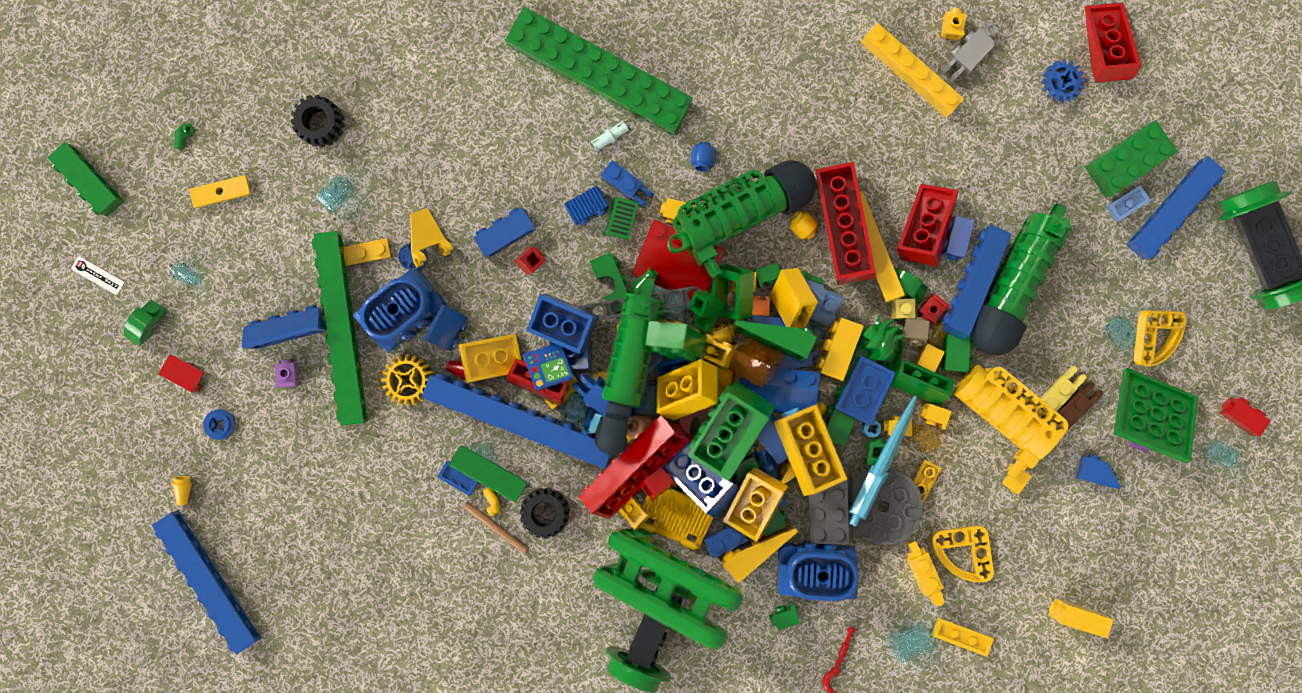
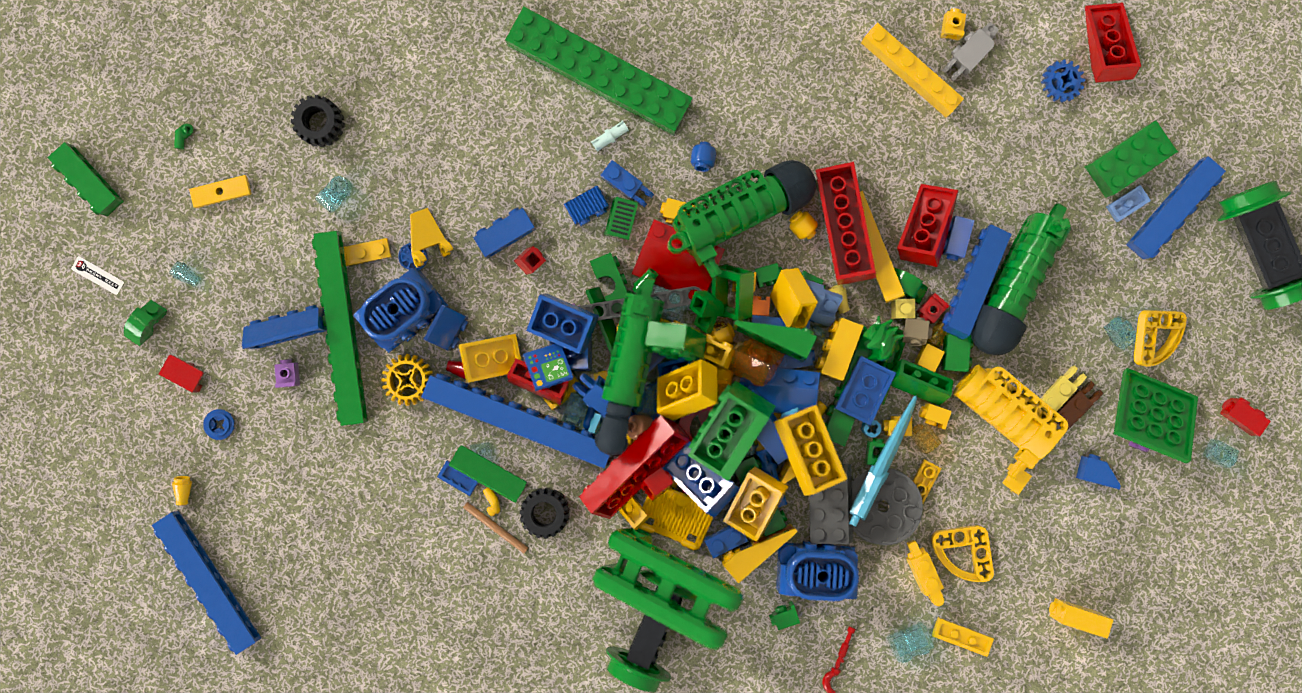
(606, 326): none -> green slope
(844, 307): none -> light yellow cone

